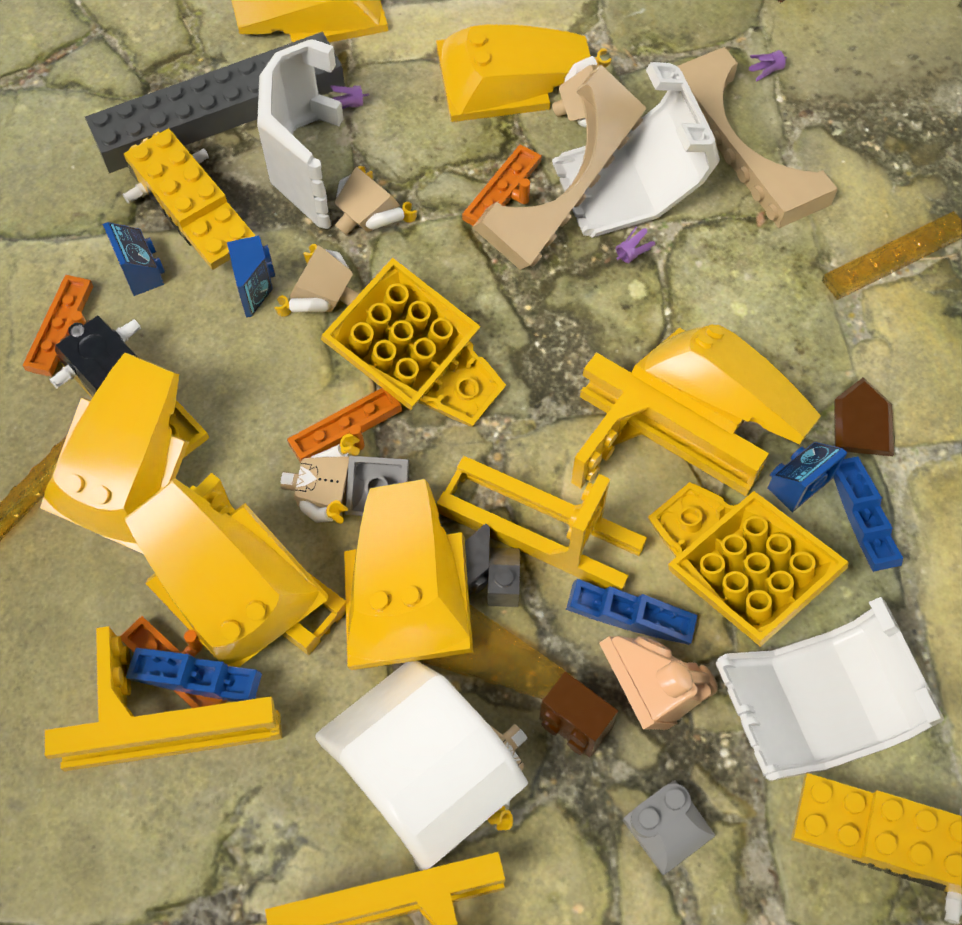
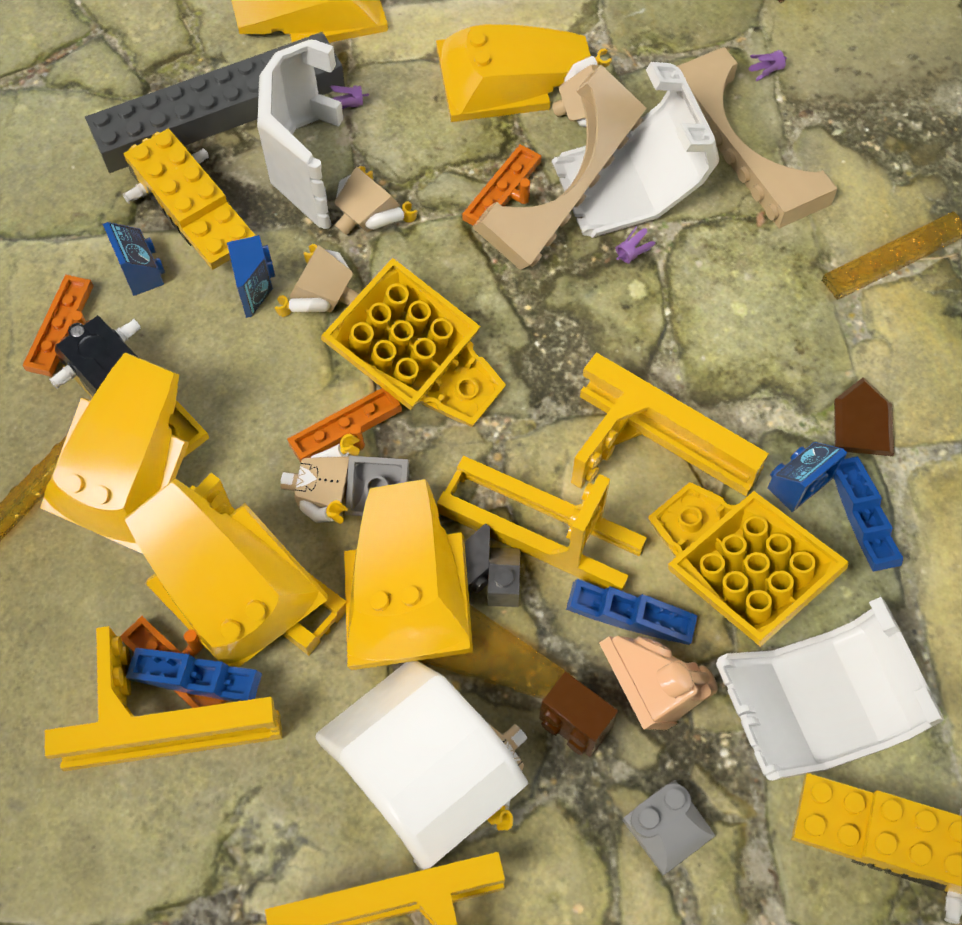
(726, 382): yellow wedge -> none

